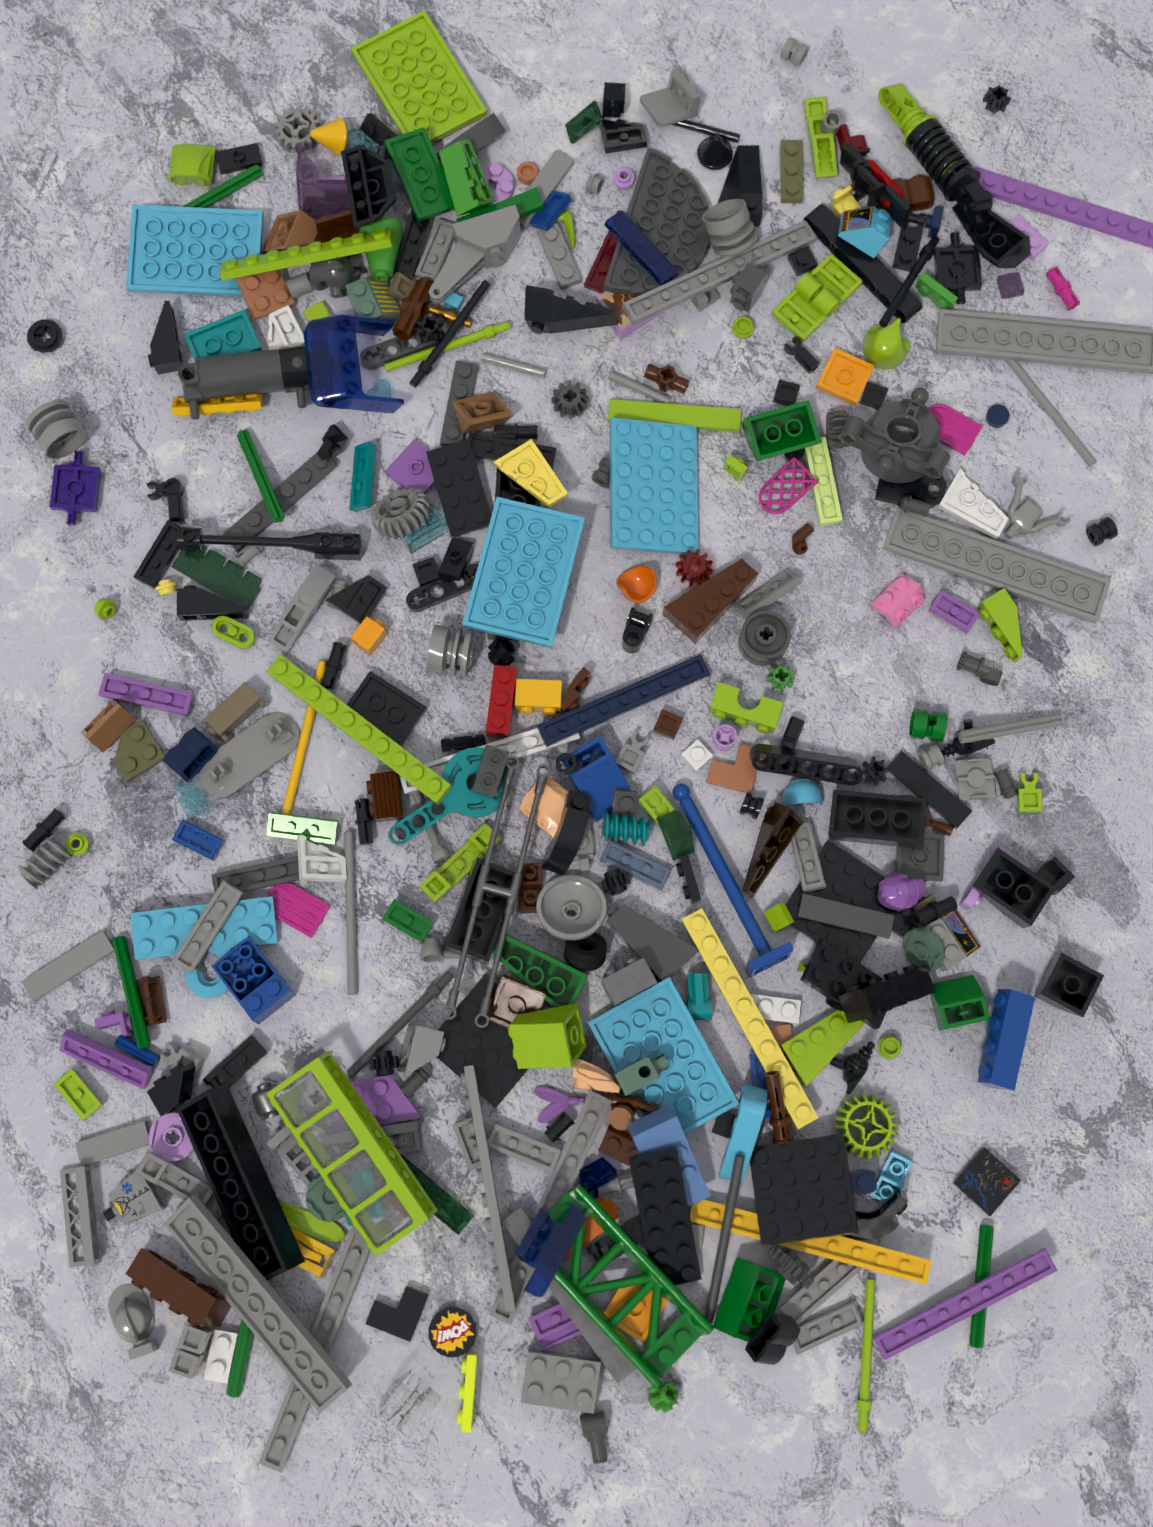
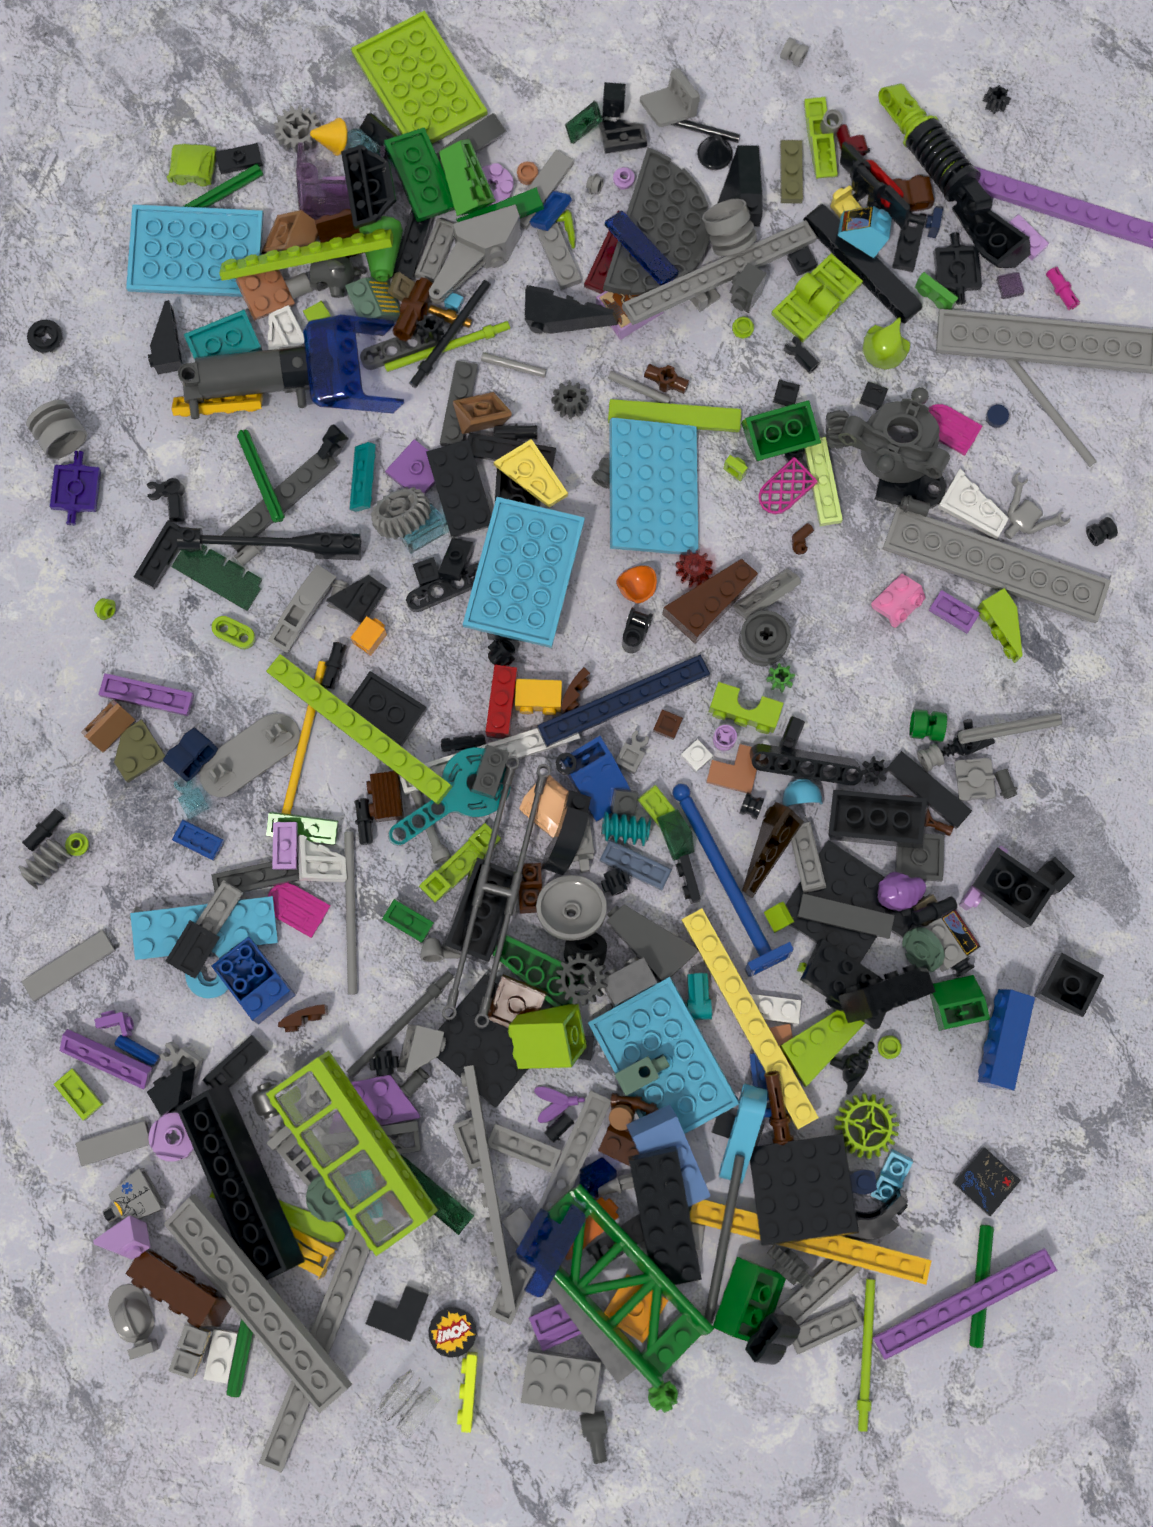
(86, 1216): light grey fence -> none
(126, 1238): none -> lavender slope
(131, 992): green axle -> none
(152, 1000): reddish brown hinge -> none
(166, 587): light yellow plate -> none
(177, 1181): light grey slope -> none
(192, 949): none -> black plate
(200, 604): black slope -> none
(233, 711): dark tan brick -> none
(285, 845): none -> lavender plate
(297, 1019): none -> reddish brown slope
(381, 389): clear light blue tile -> none
(450, 651): light grey wheel -> none
(575, 985): none -> dark grey gear
(593, 1078): light nougat slope -> none
(845, 376): light orange plate -> none
(925, 255): black bar -> none
(962, 967): none -> black bush
(975, 665): dark grey connector -> none
(1029, 798): lime plate -> none

